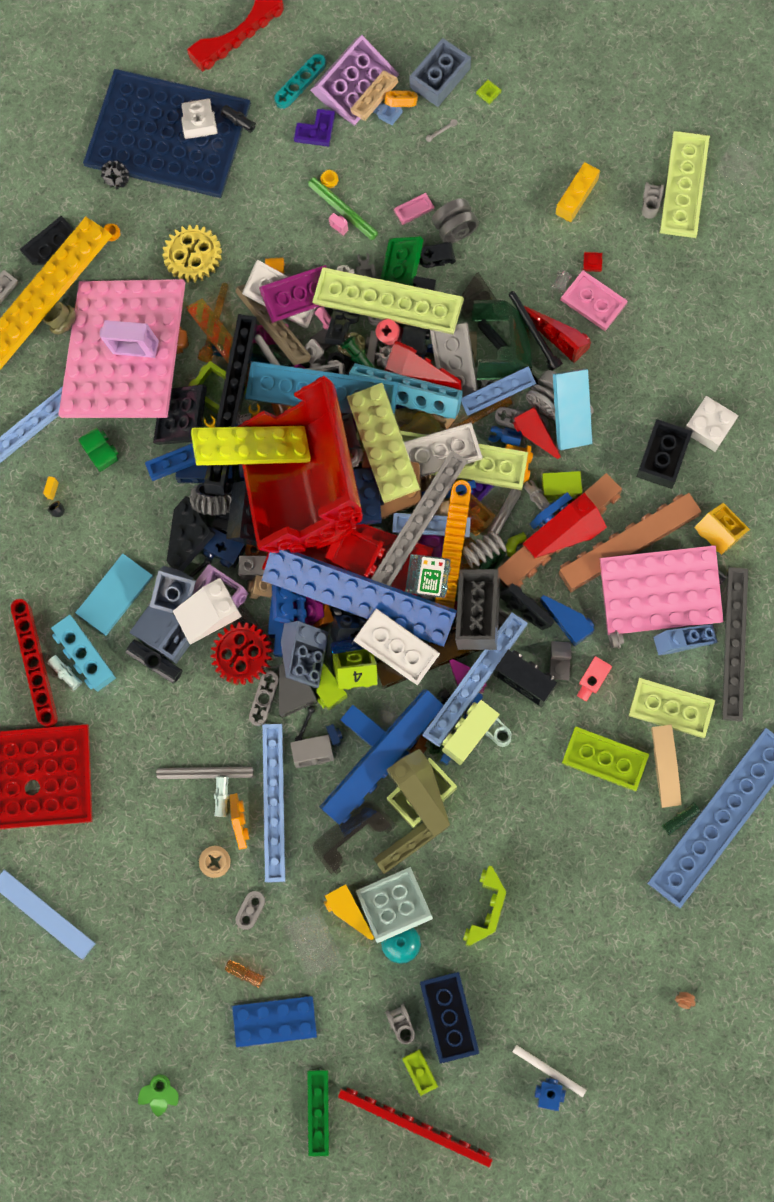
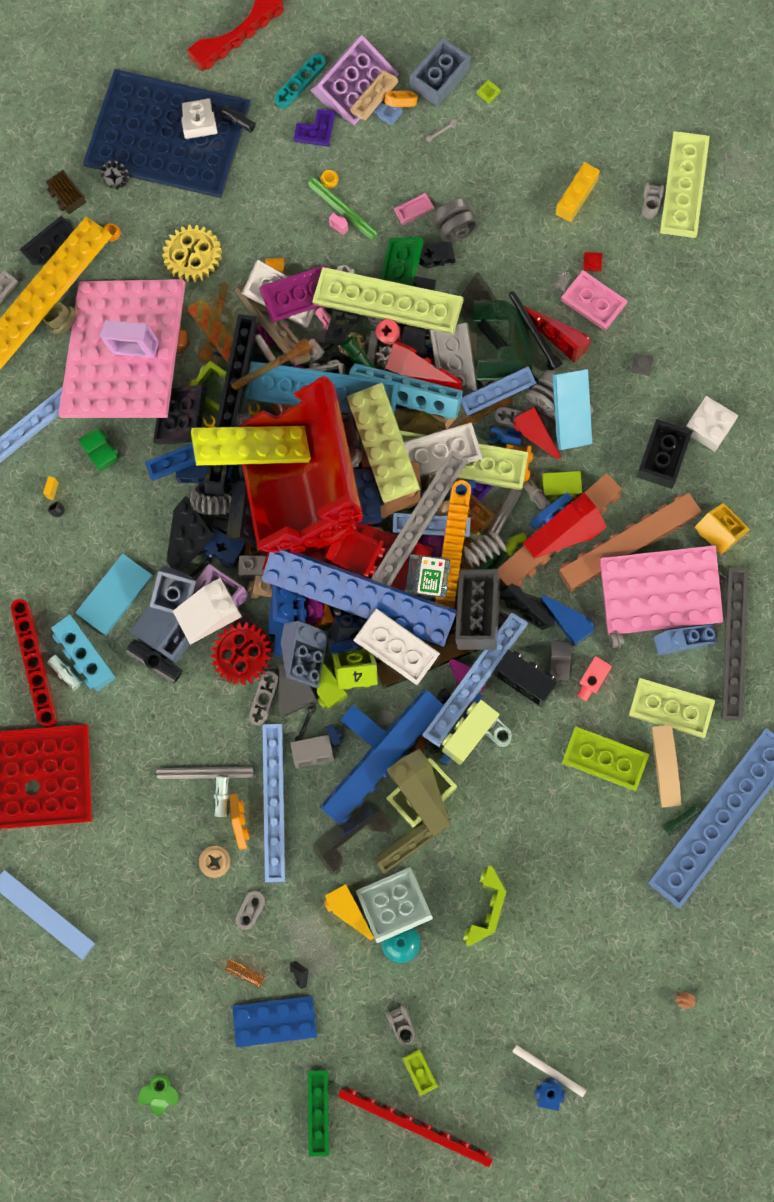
(65, 191): none -> dark brown brick
(300, 974): none -> black tile
(302, 348): none -> clear orange piece
(365, 269): dark grey plate -> none
(449, 1017): dark blue brick -> none
(642, 364): none -> dark grey plate

